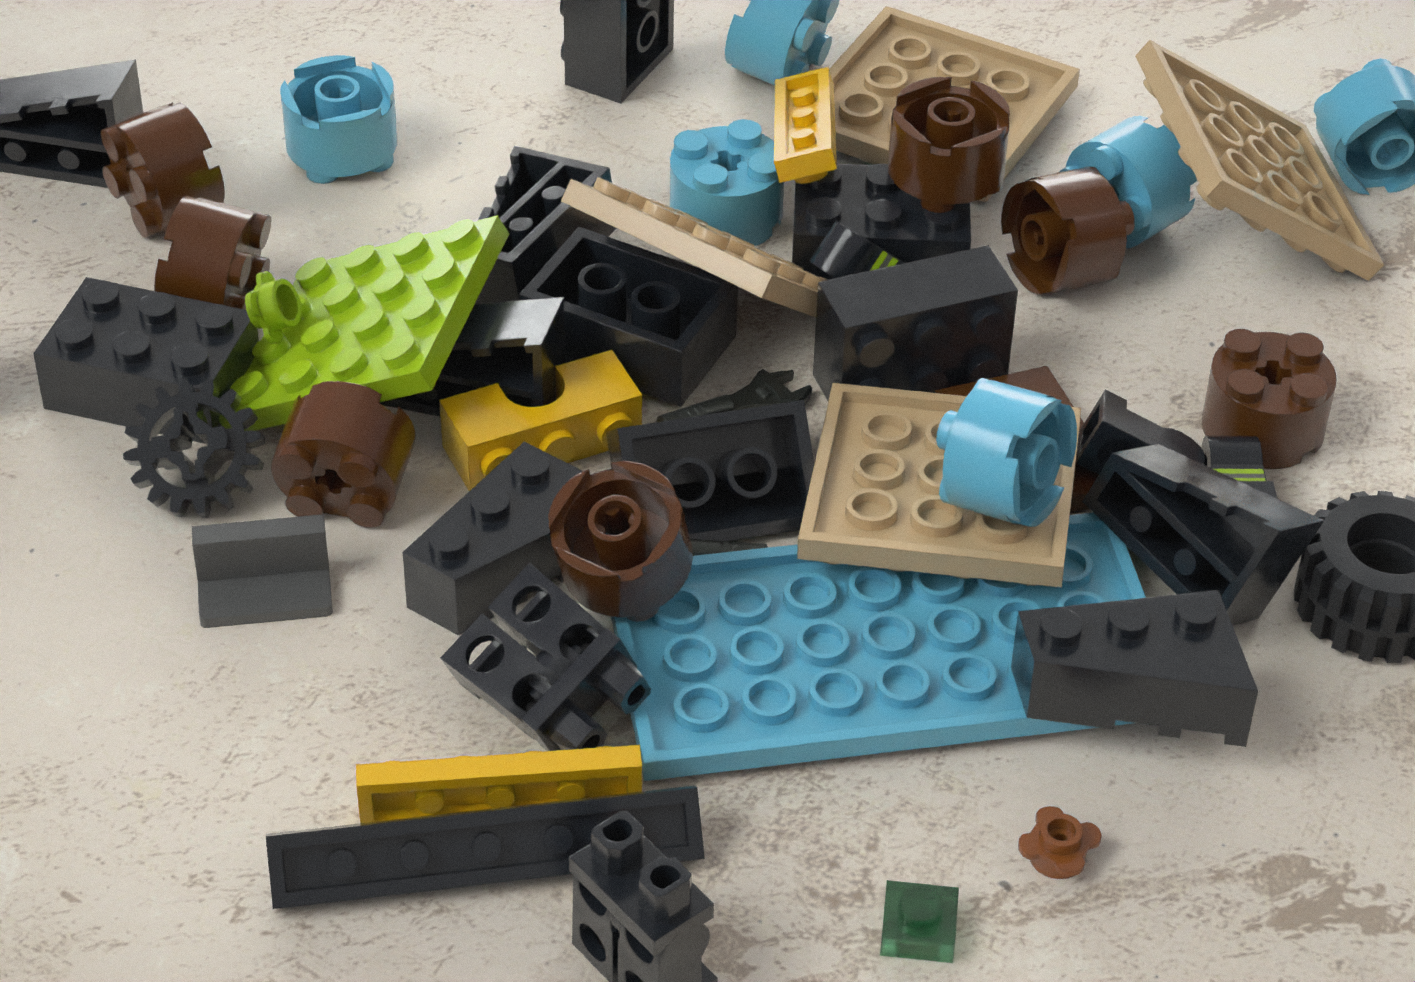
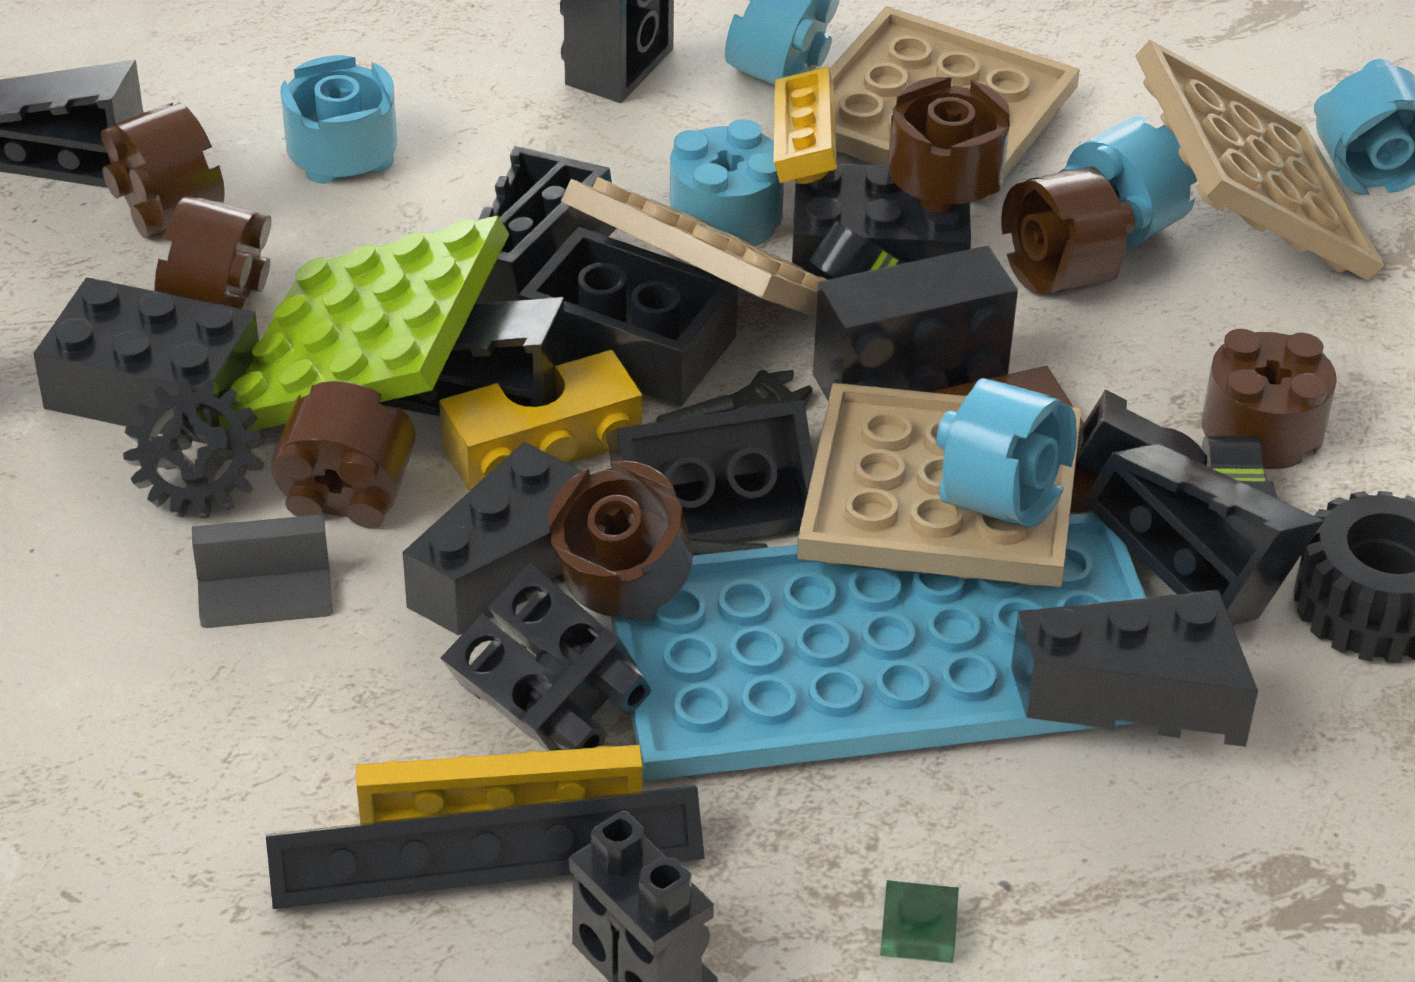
(273, 306): lime plate -> none
(1058, 843): dark orange plate -> none

